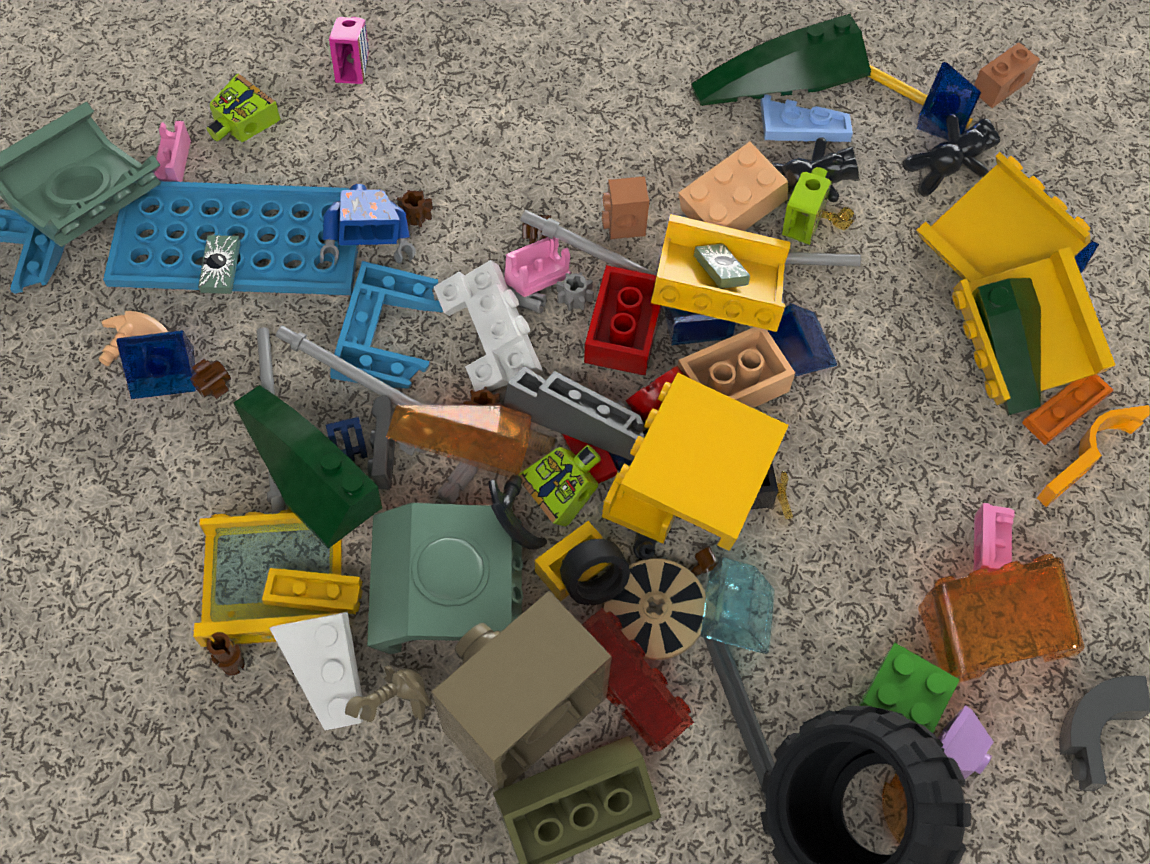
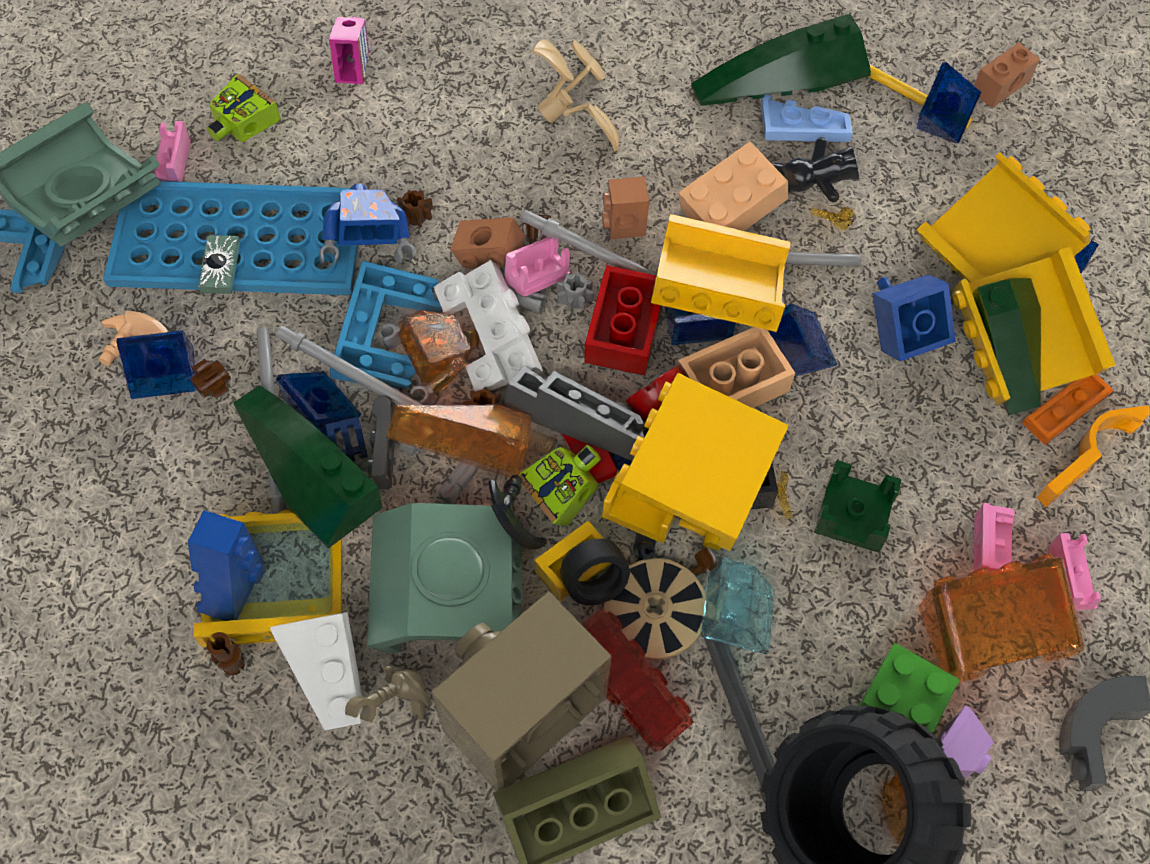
(225, 565): none -> blue wedge
(312, 591): yellow hinge -> none
(316, 398): none -> clear blue slope
(434, 347): none -> clear orange torso
(486, 240): none -> nougat brick
(558, 101): none -> tan plant
(710, 539): none -> yellow hand
(722, 266): sand green tile -> none
(809, 198): lime torso -> none
(857, 509): none -> dark green panel
(913, 316): none -> blue piece
(949, 156): black animal -> none
(1076, 569): none -> bright pink hinge

